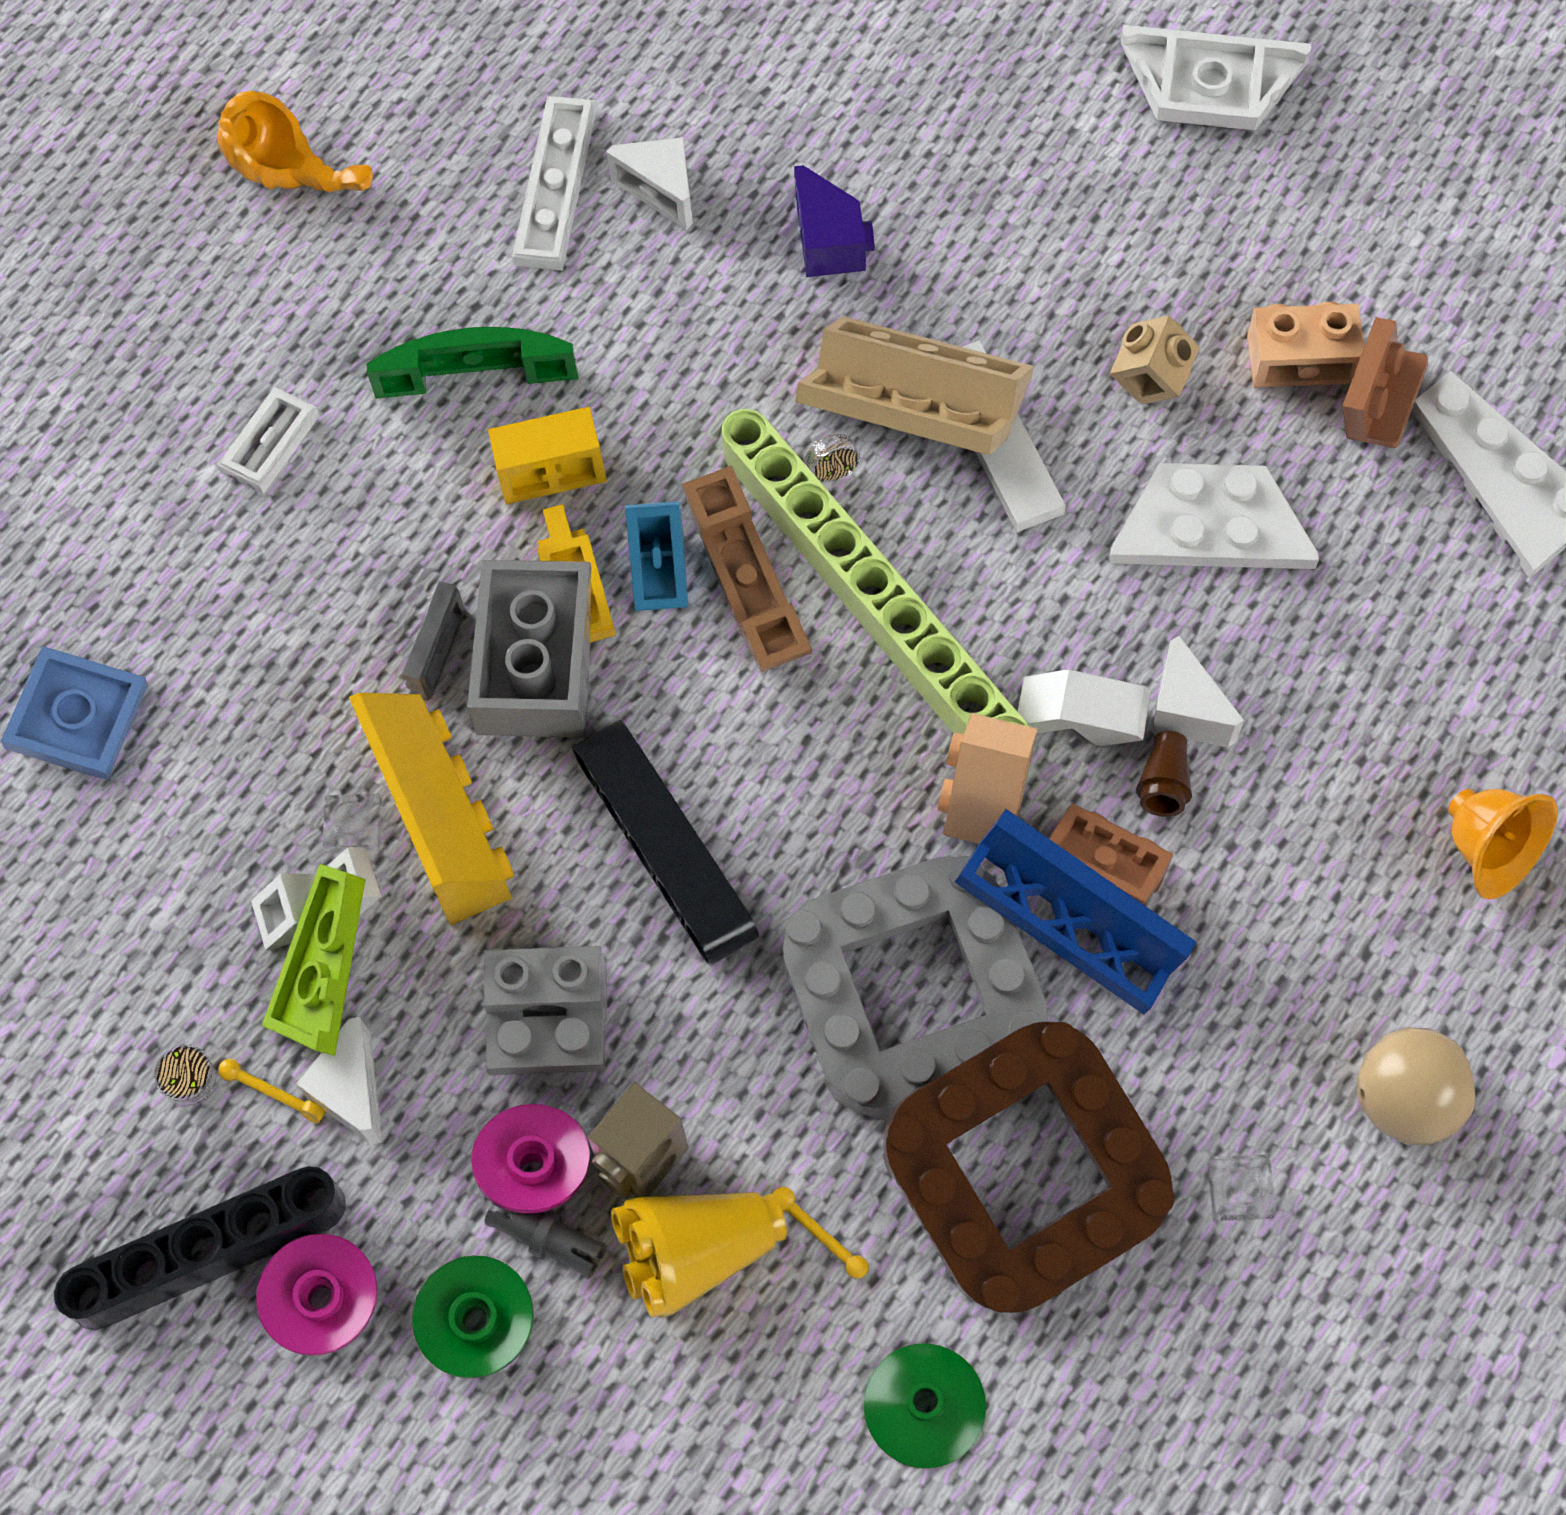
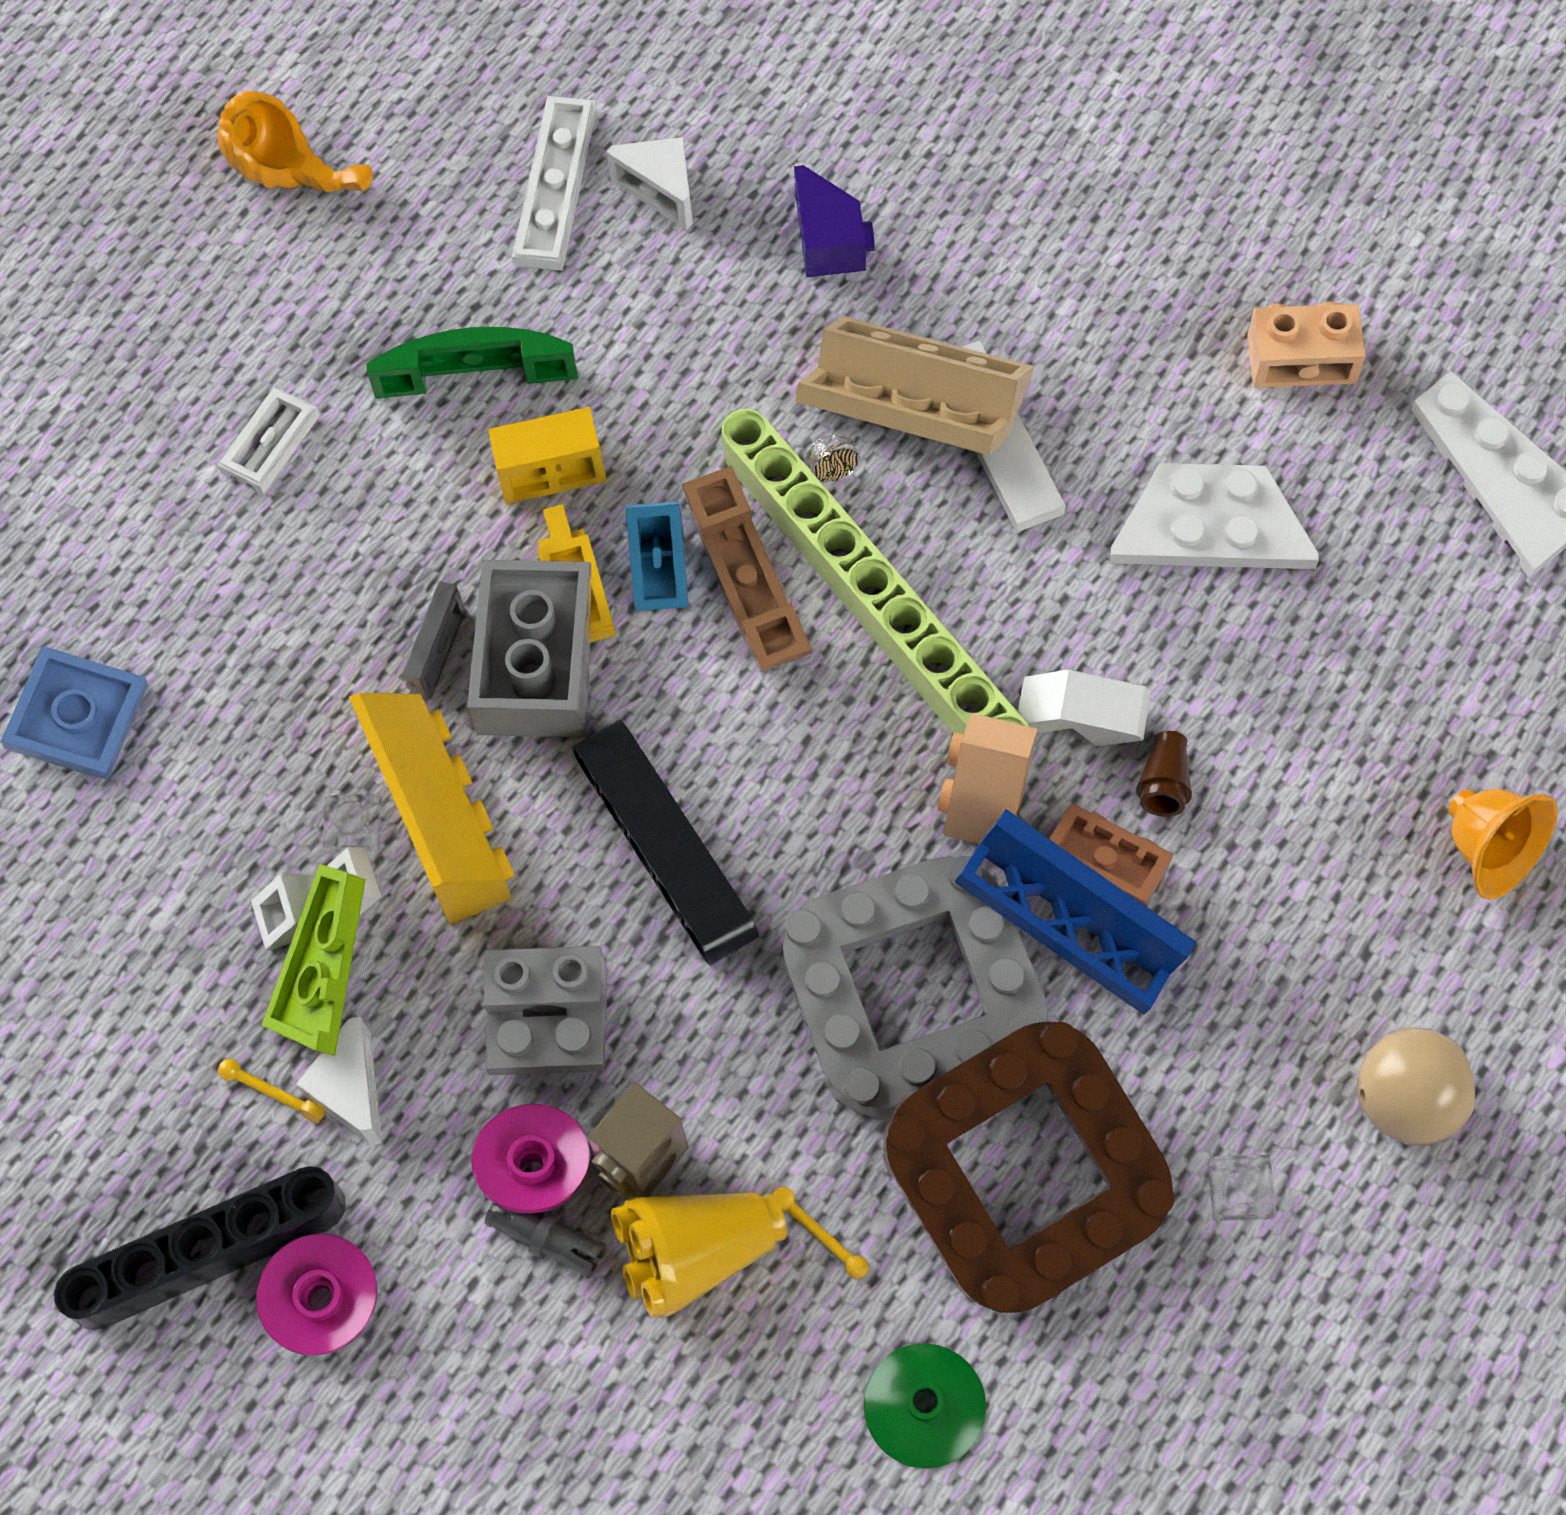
(185, 1075): tile -> none
(452, 1295): green dish -> none
(1155, 360): tan brick -> none
(1193, 701): white slope -> none
(1212, 75): white wing -> none
(1383, 387): nougat bracket -> none

